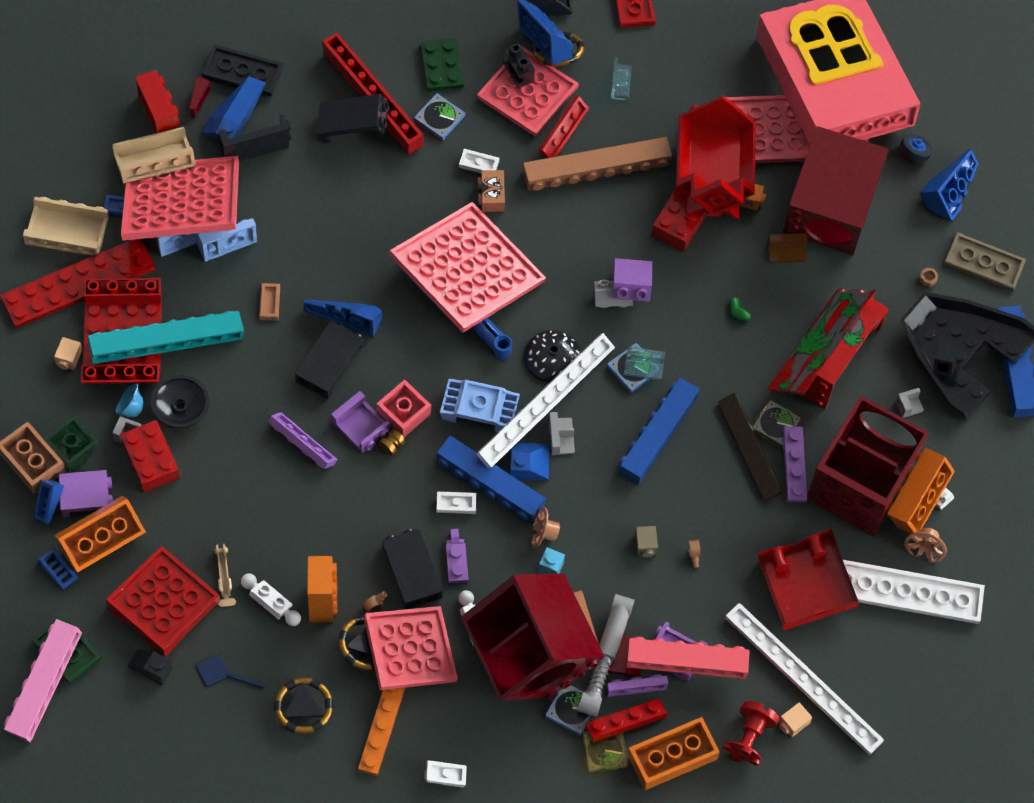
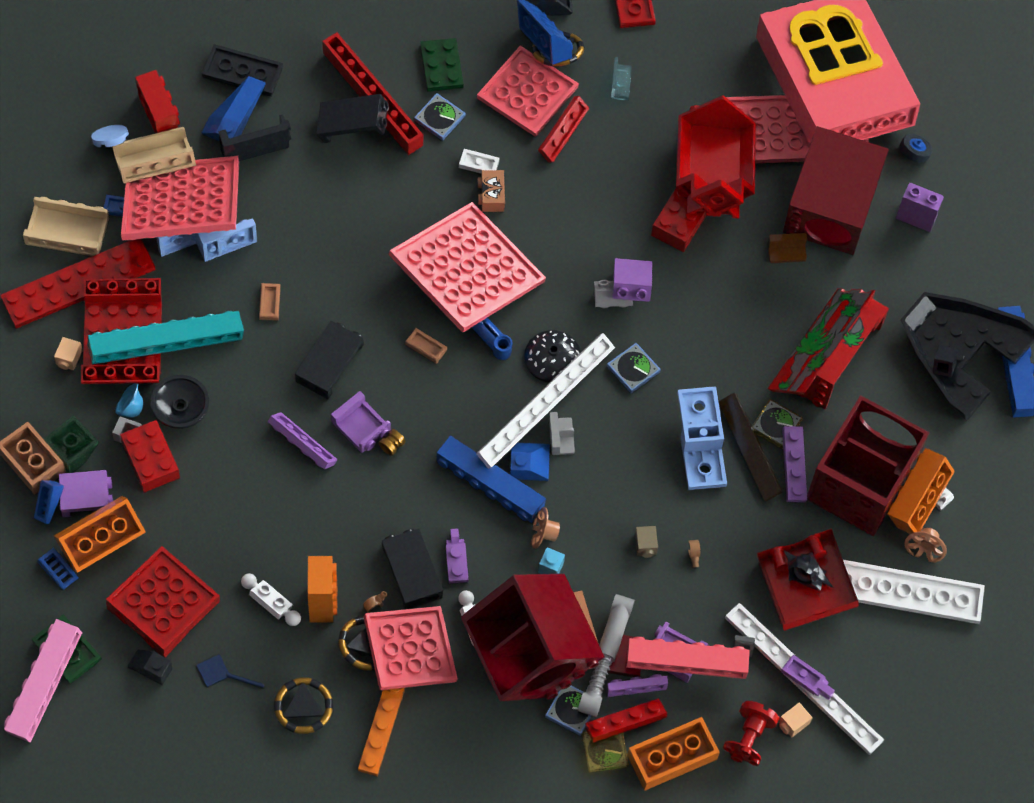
(110, 135): none -> light blue tile
(200, 93): dark red slope -> none
(224, 582): tan piece -> none
(354, 316): blue wedge -> none
(404, 408): coral brick -> none
(426, 345): none -> nougat tile
(445, 773): white plate -> none
(456, 502): white plate -> none
(478, 403): light blue plate -> none
(519, 65): black hips -> none
(597, 163): nougat brick -> none
(644, 363): clear light blue panel -> none
(659, 430): blue brick -> none
(702, 438): none -> light blue bracket
(737, 312): green arm -> none
(746, 642): none -> dark grey tile
(755, 200): orange brick -> none
(806, 571): none -> black hair
(807, 677): none -> medium lavender hinge
(909, 403): light grey panel -> none
(919, 207): none -> medium lavender panel
(928, 277): medium nougat tile -> none
(947, 189): blue wedge -> none
(984, 262): dark tan tile -> none

